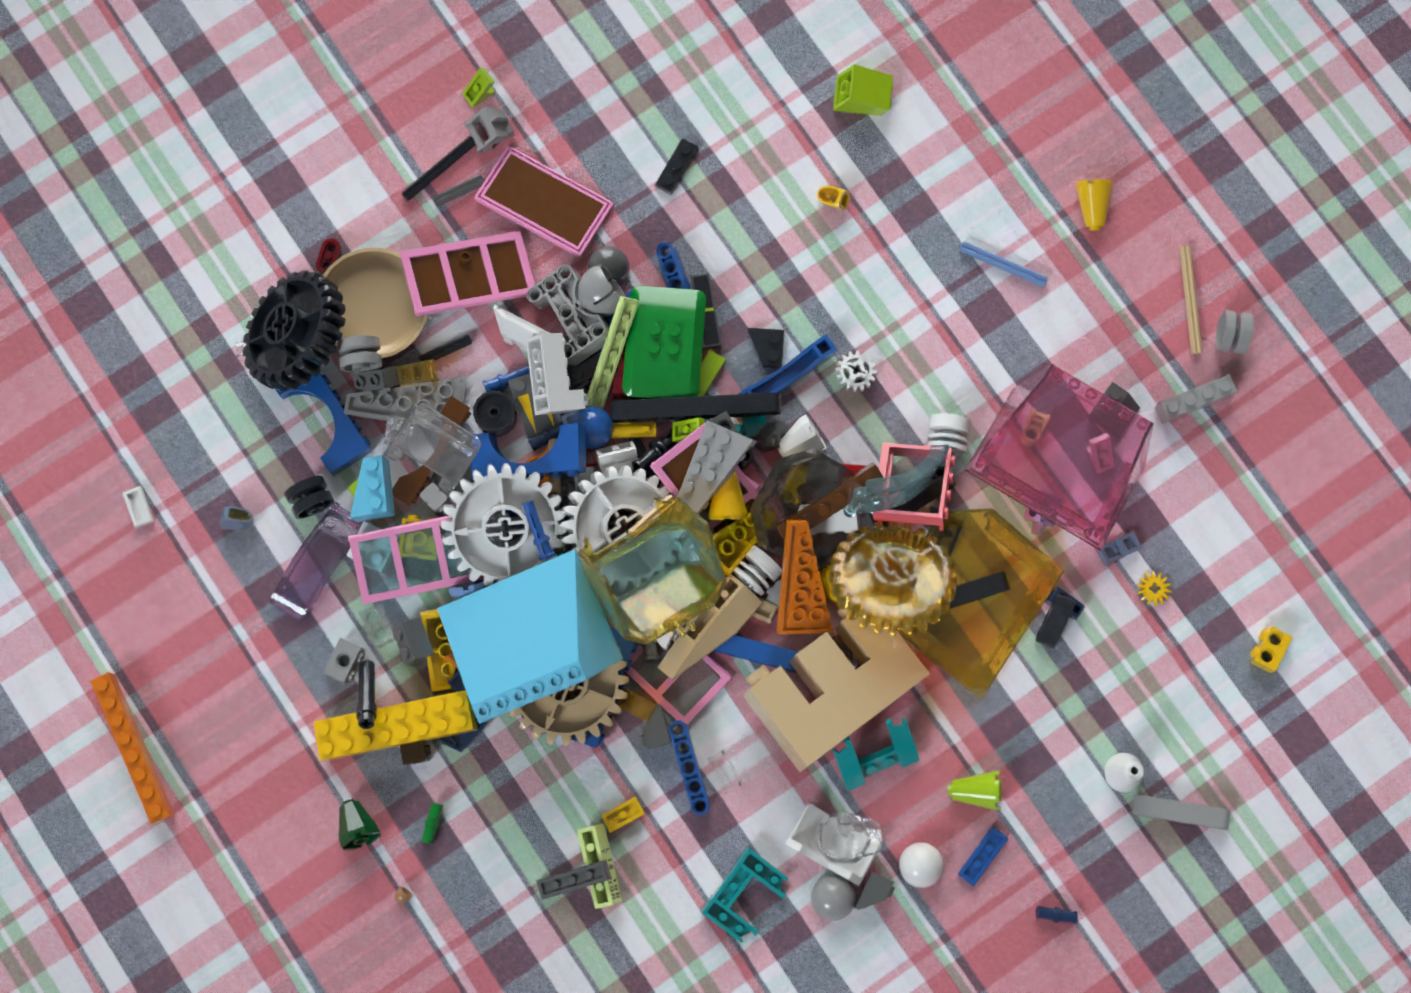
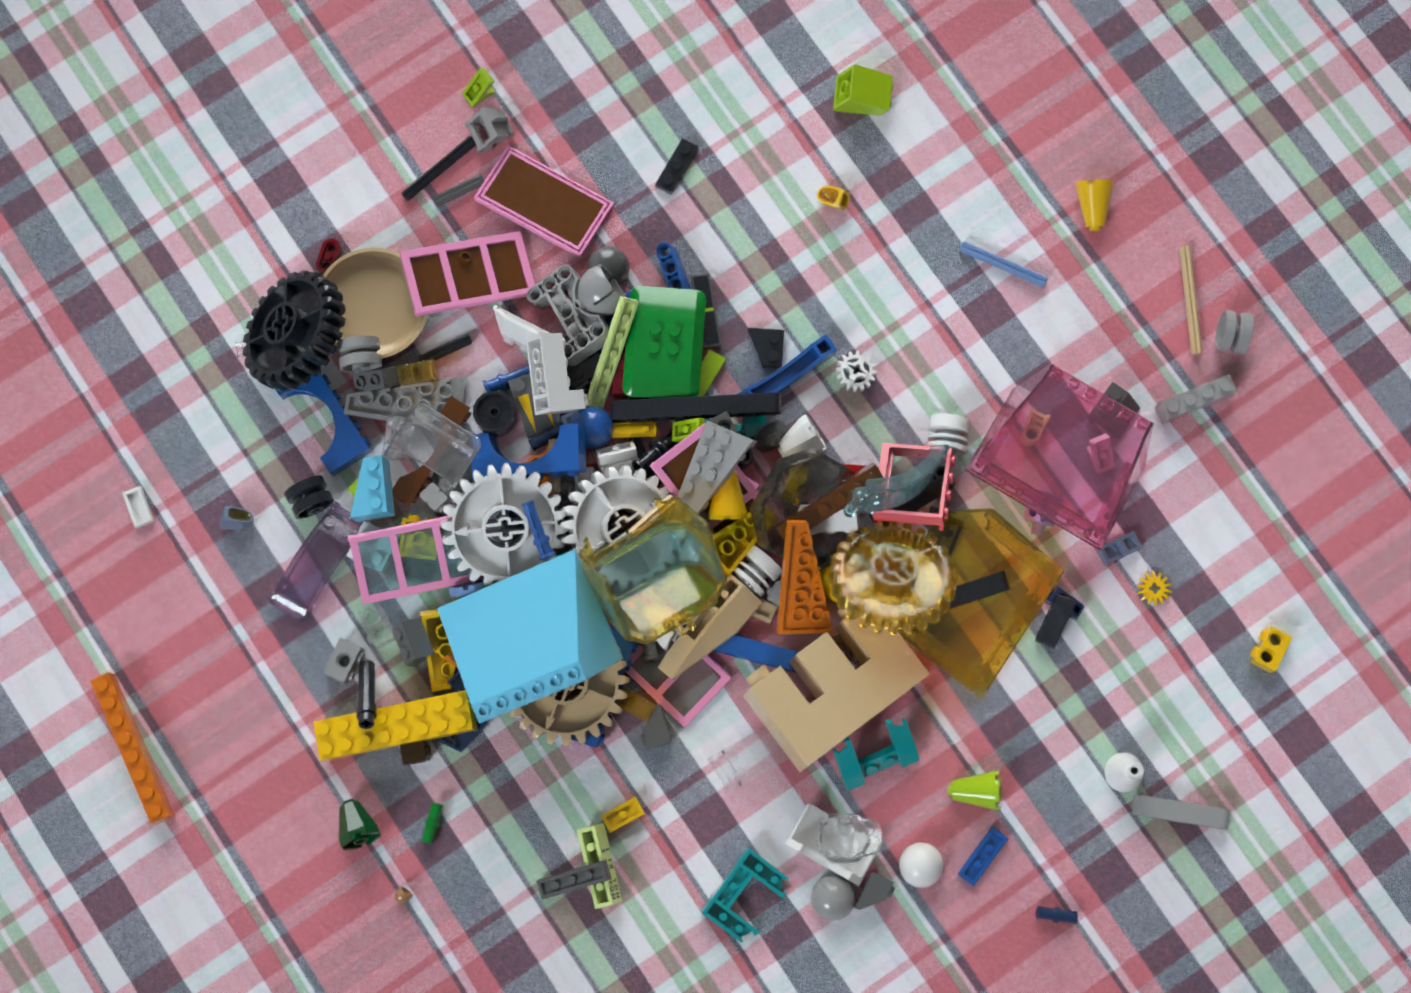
(689, 777): blue beam -> none

